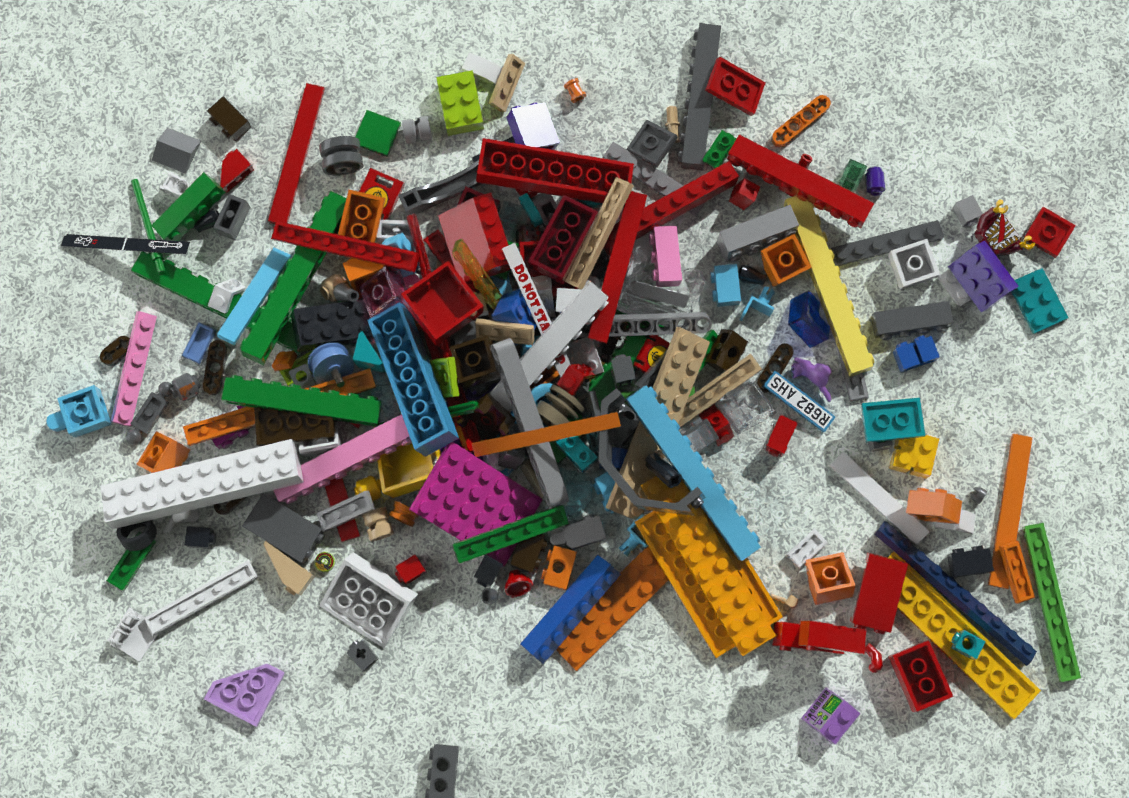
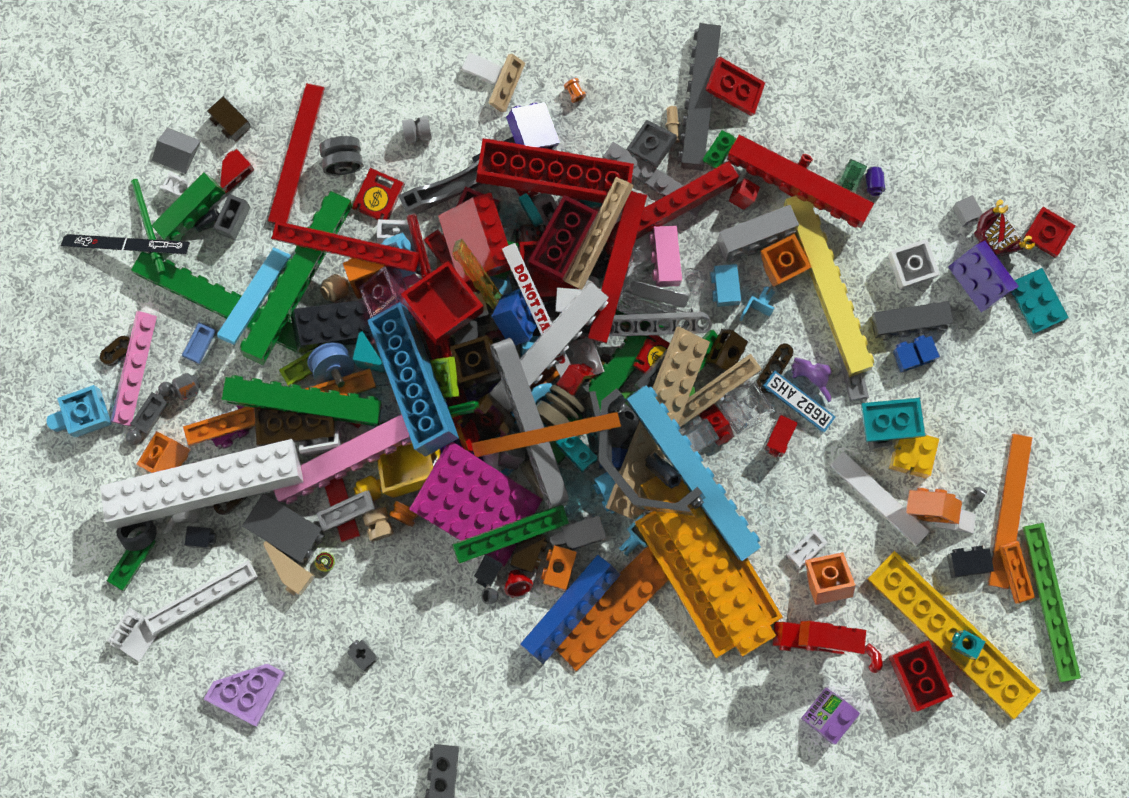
(221, 354): dark brown beam -> none
(223, 294): white bracket -> none
(284, 360): orange plate -> none
(309, 382): dark grey bracket -> none
(344, 292): dark grey cone -> none
(361, 216): orange slope -> none
(368, 599): white slope -> none
(377, 133): green tile -> none
(410, 569): red brick -> none
(460, 103): lime brick -> none
(503, 330): tan tile -> none
(544, 288): white bracket -> none
(612, 341): dark brown axle -> none
(622, 372): dark grey brick -> none
(750, 275): black cone -> none
(791, 602): tan hand -> none
(801, 121): orange beam -> none
(806, 321): clear blue panel -> none
(879, 593): red panel -> none
(885, 243): dark grey plate -> none
(954, 288): white plate -> none
(956, 593): dark blue plate -> none

